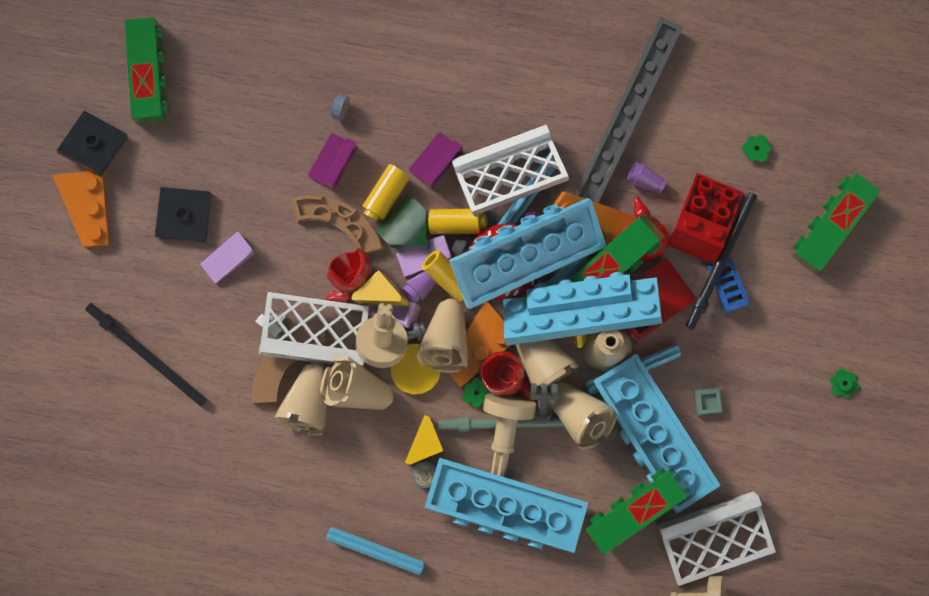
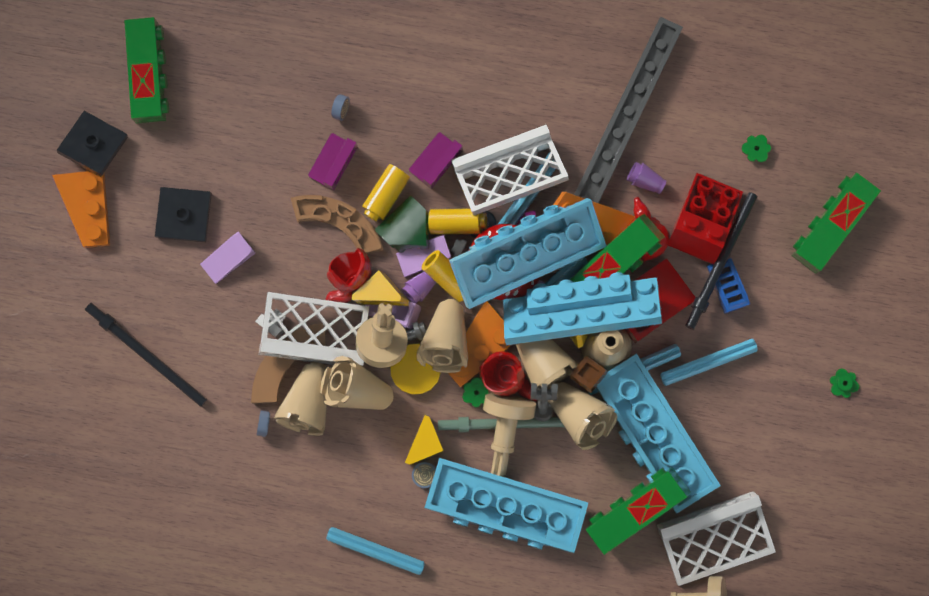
(263, 423): none -> sand blue tile
(588, 374): none -> reddish brown tile
(708, 362): none -> medium azure axle
(708, 401): sand green tile -> none

